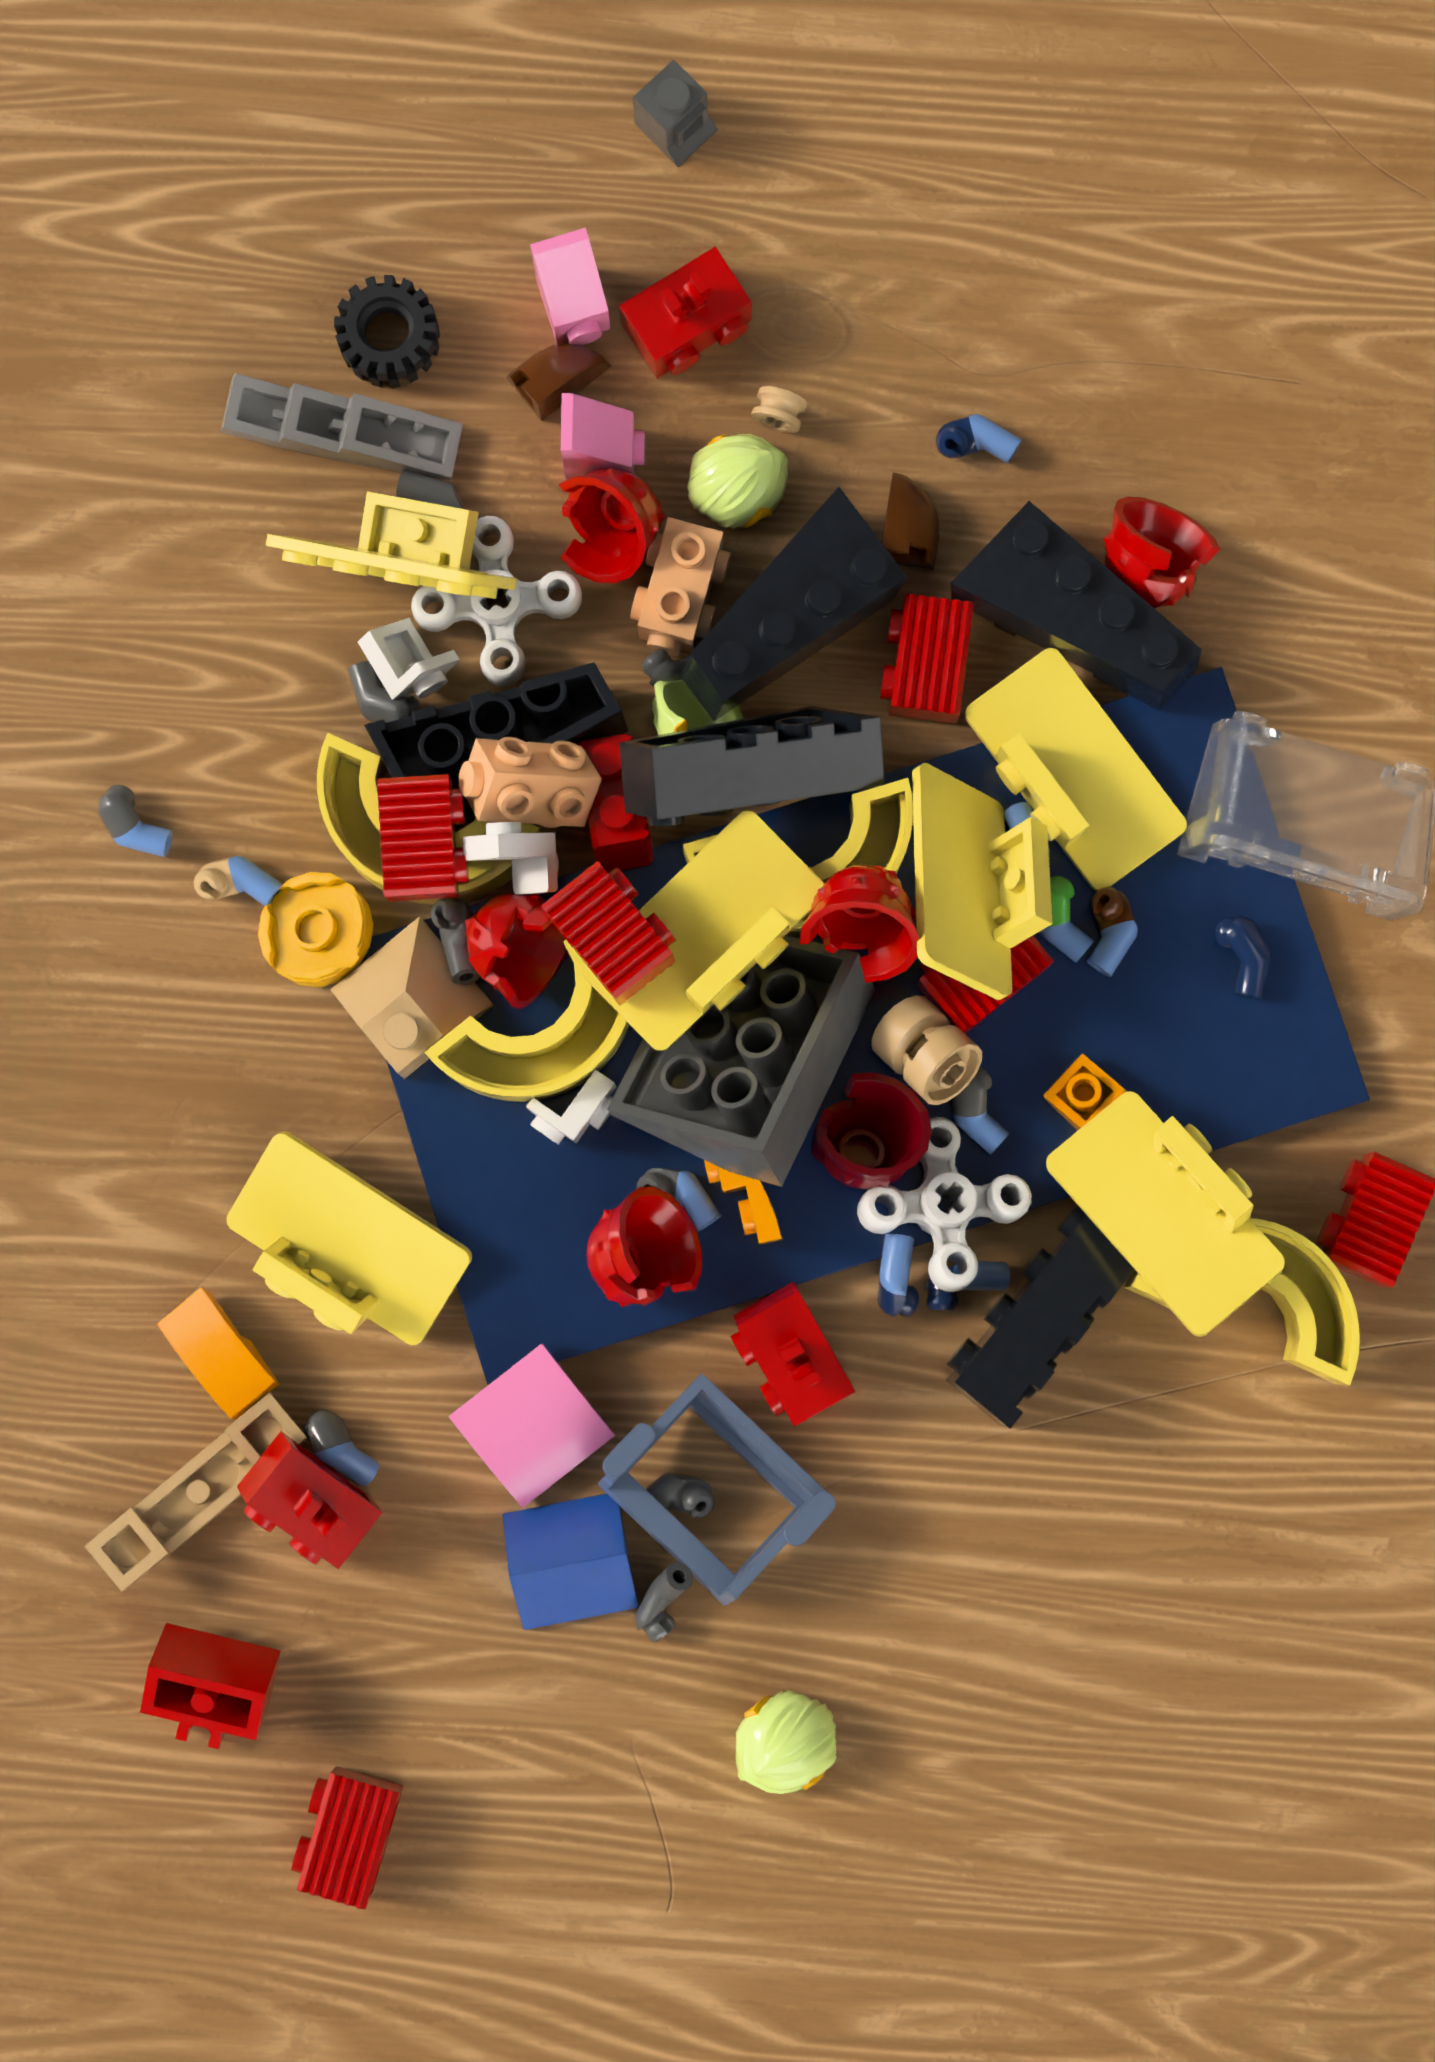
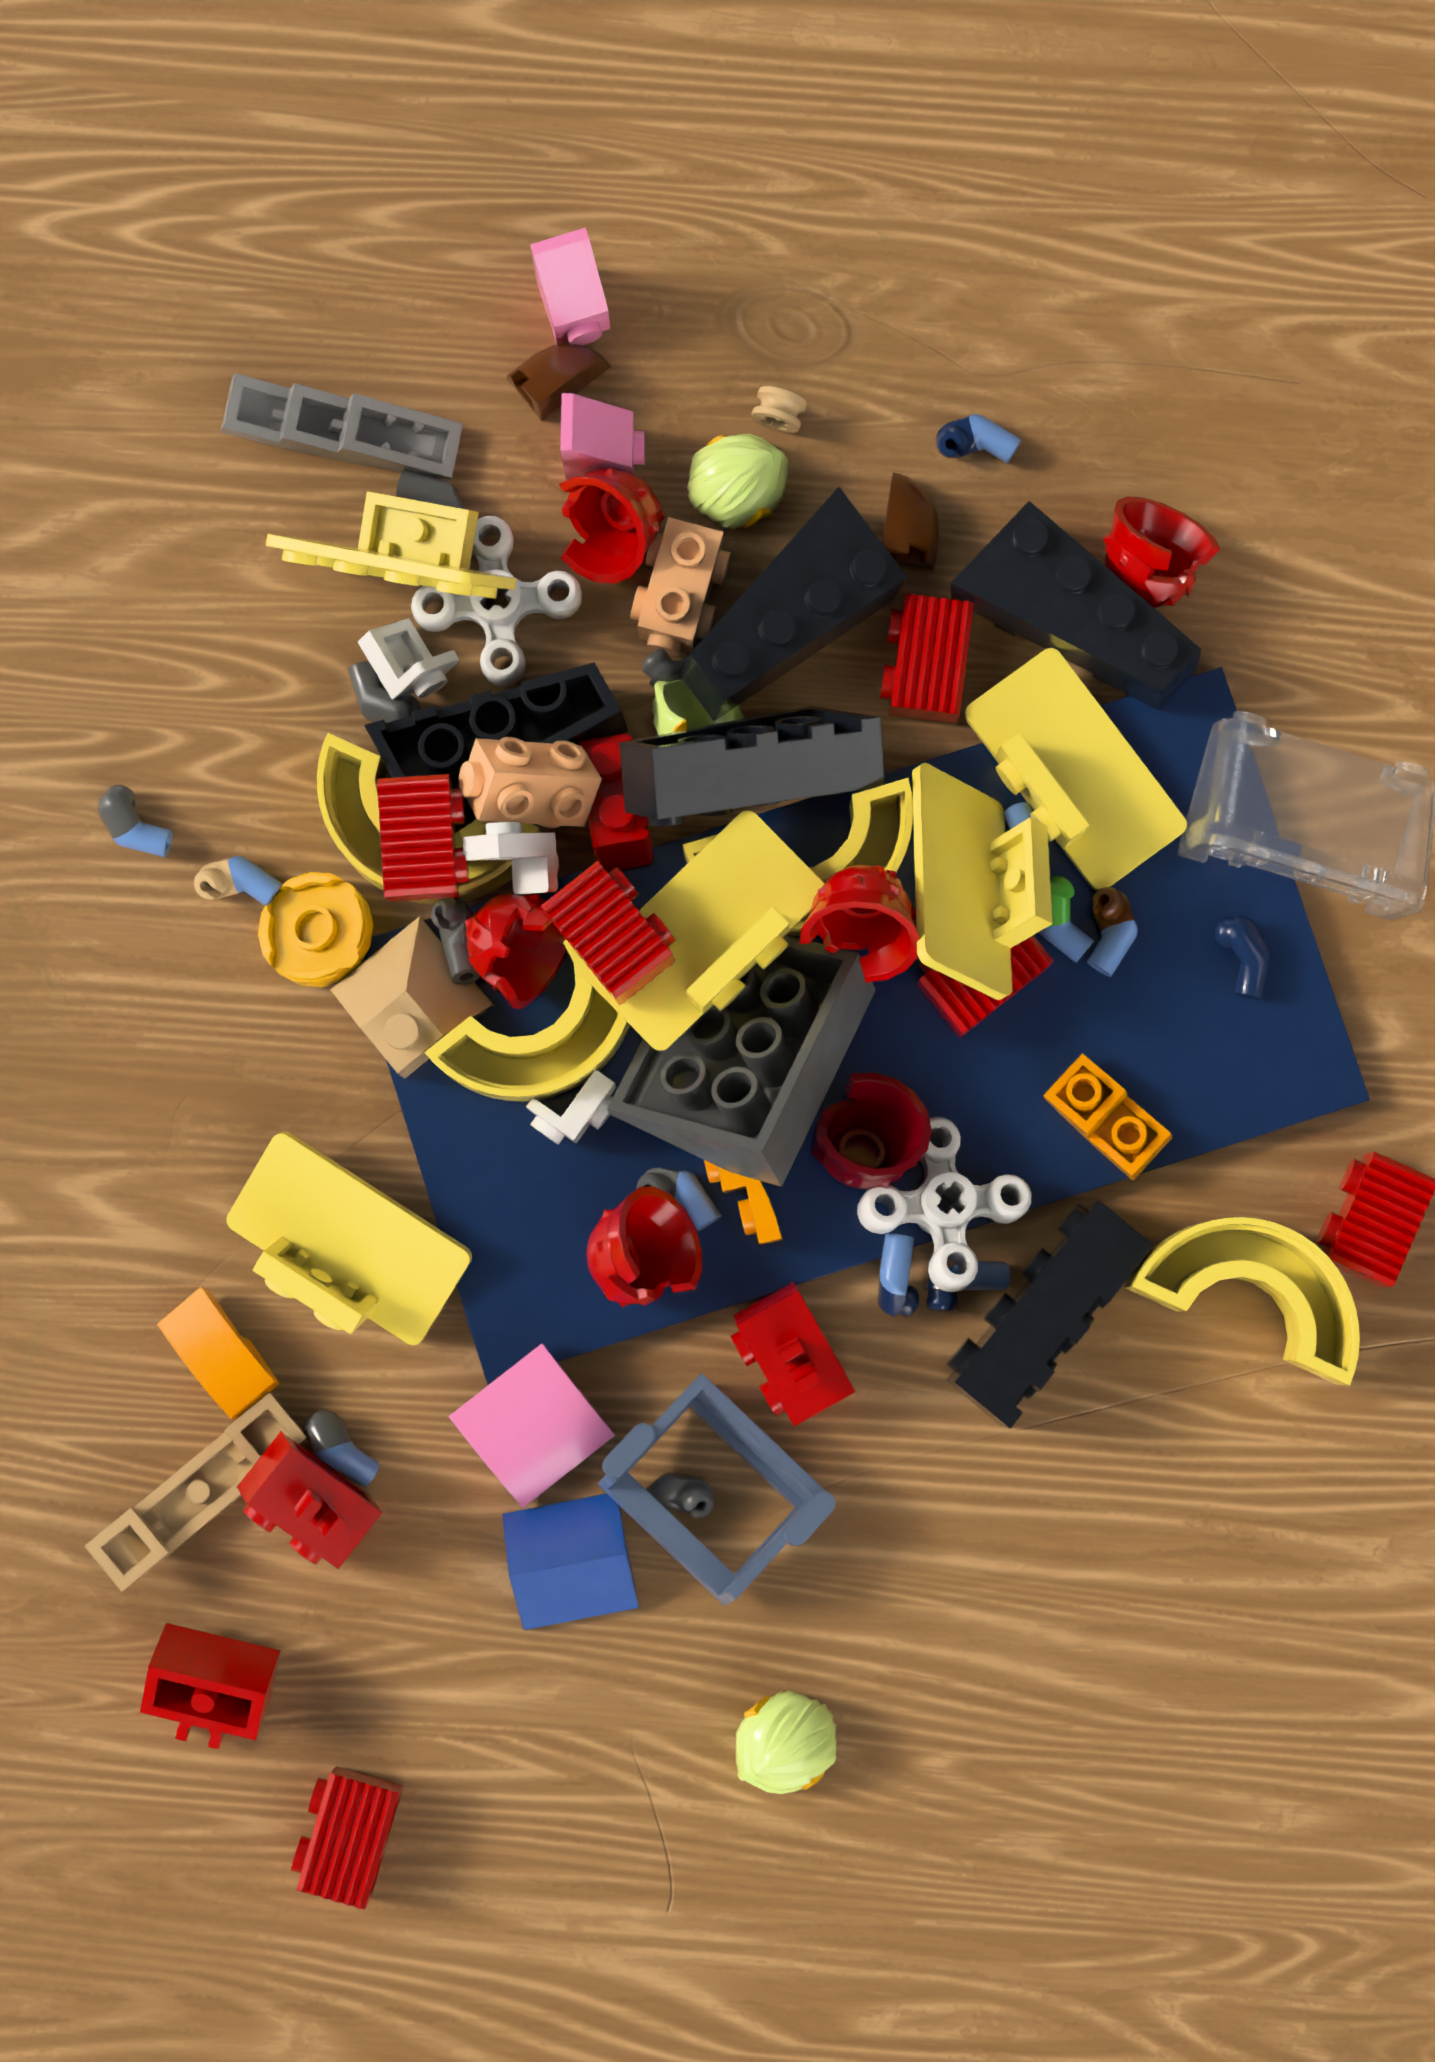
(379, 299): black tyre -> none
(661, 1593): dark grey arm -> none
(674, 113): dark grey window -> none
(687, 314): red brick -> none
(926, 1050): tan wheel -> none
(971, 1115): arm -> none
(1168, 1210): light yellow bracket -> none

